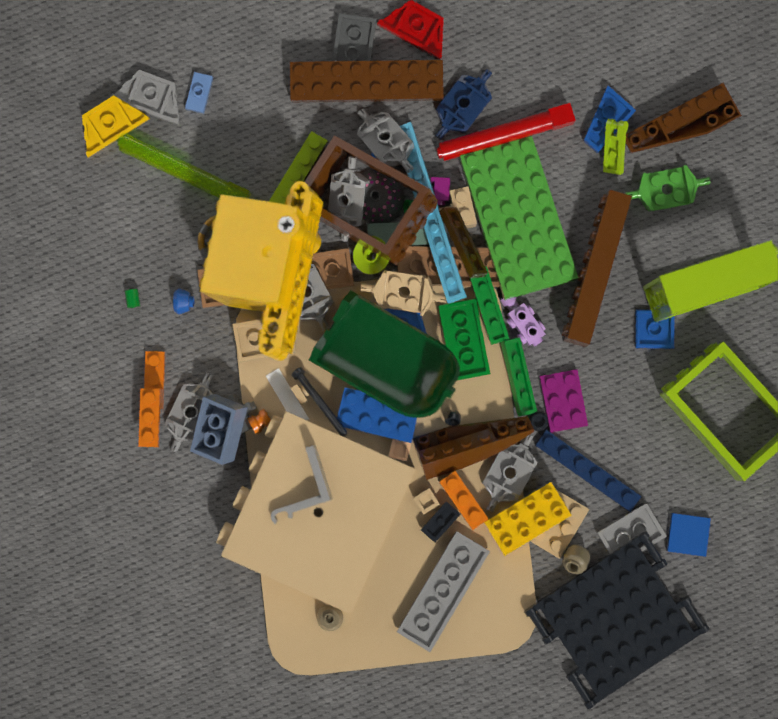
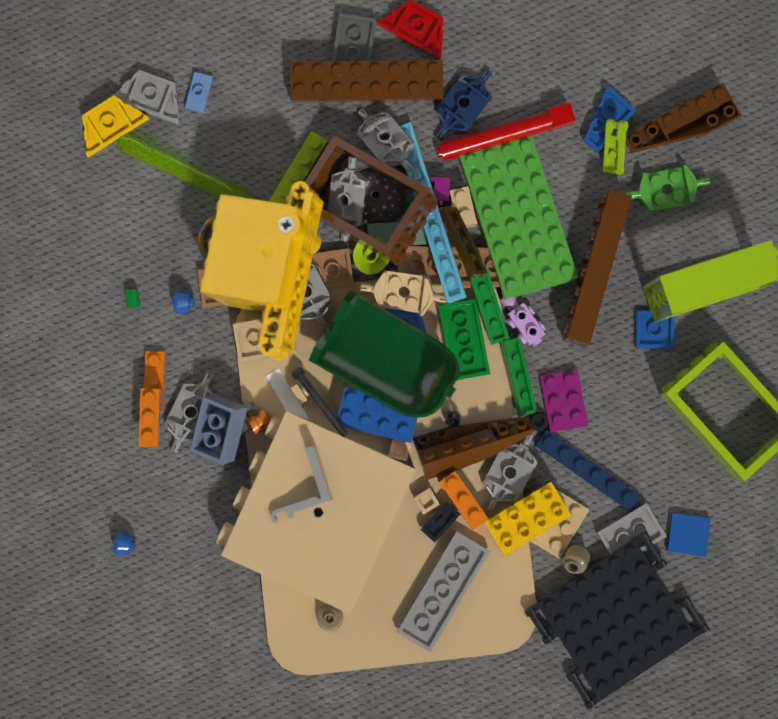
(123, 544): none -> blue cone

